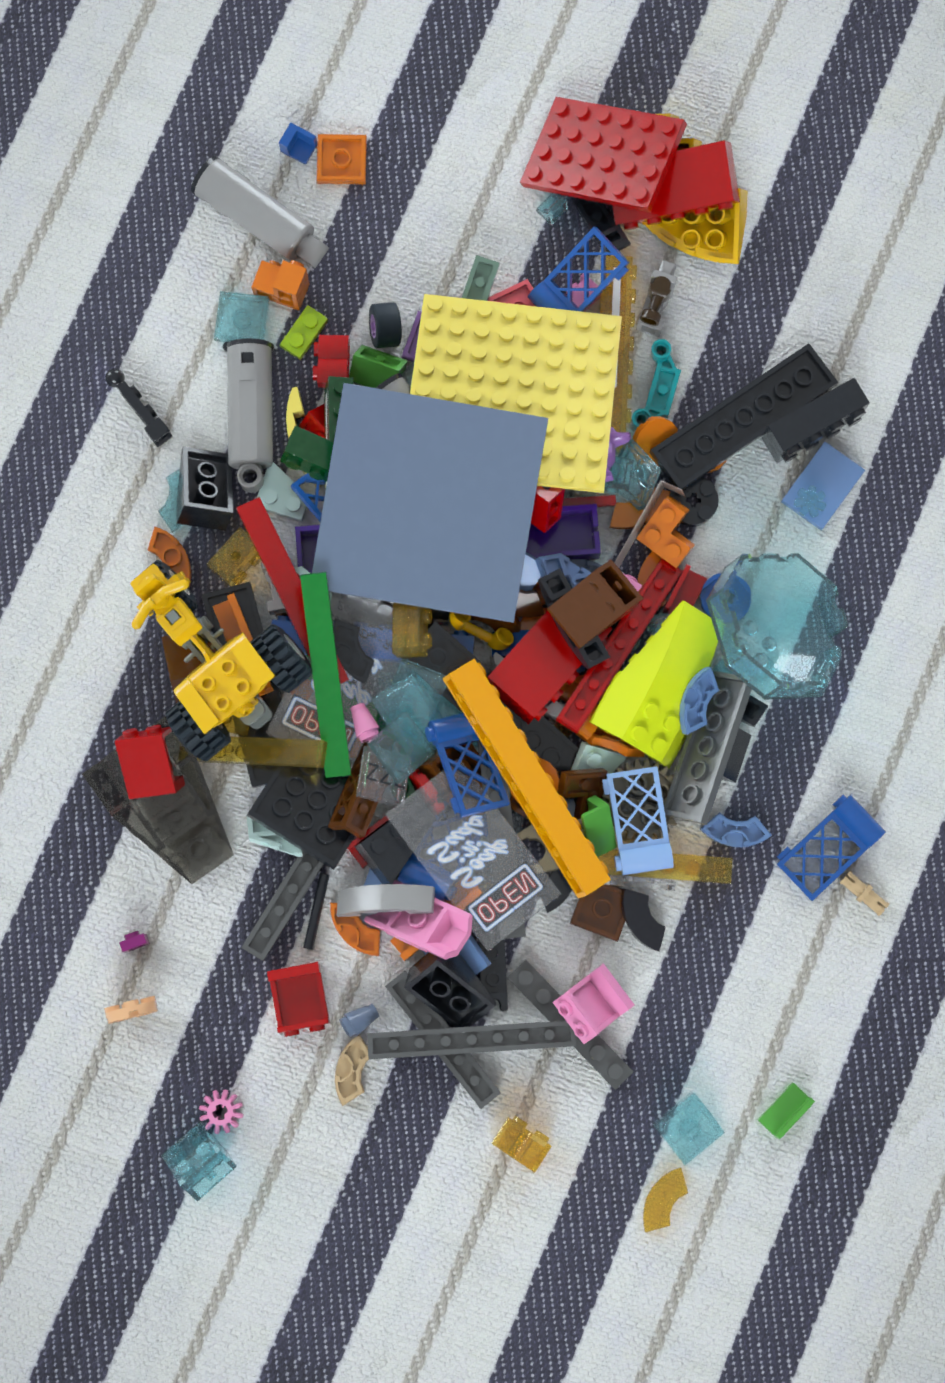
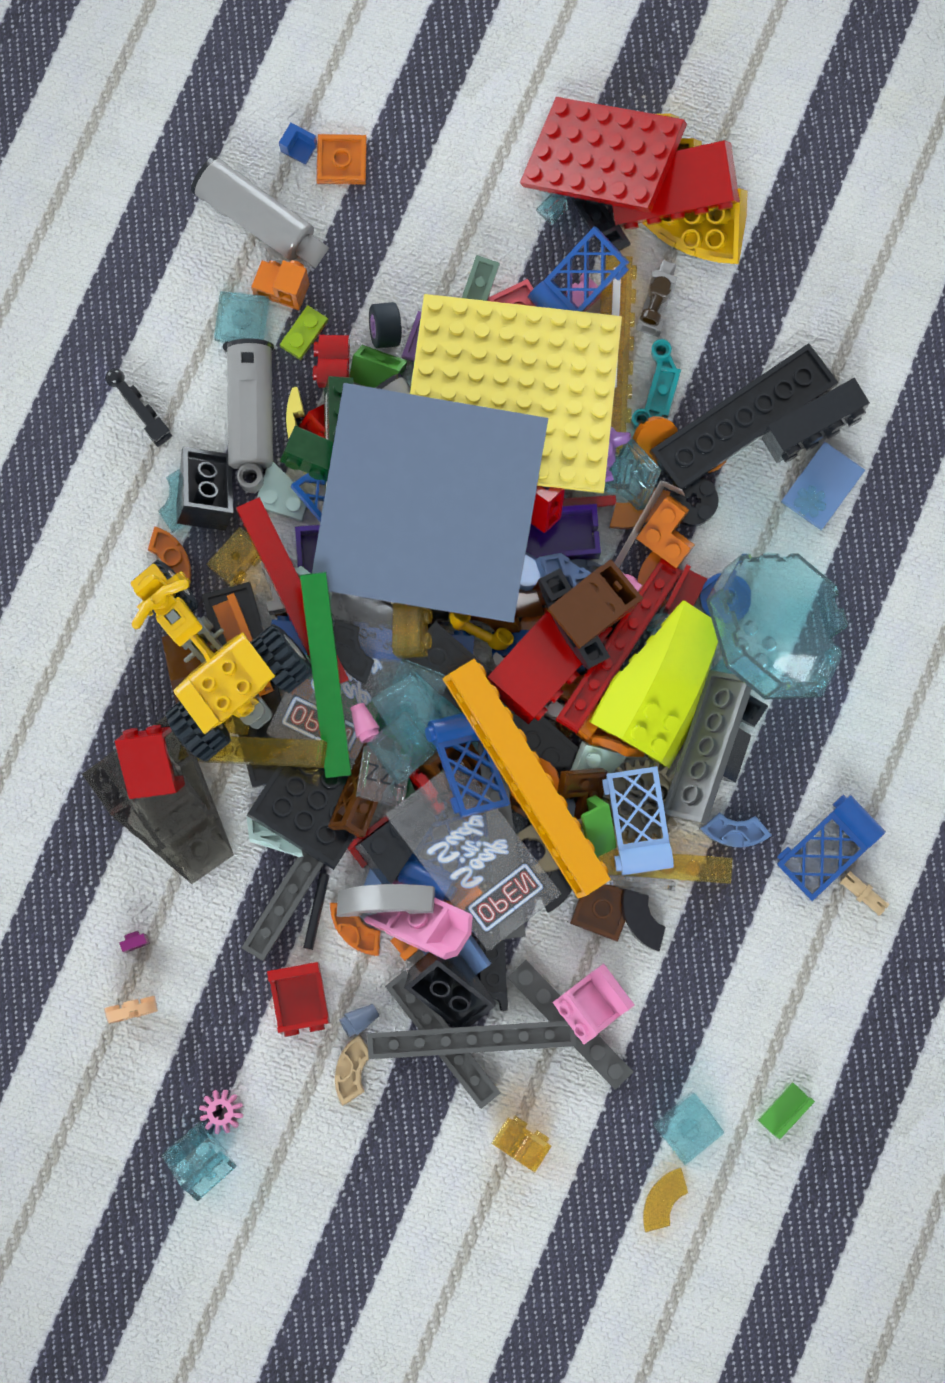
(696, 699): medium blue tile -> none

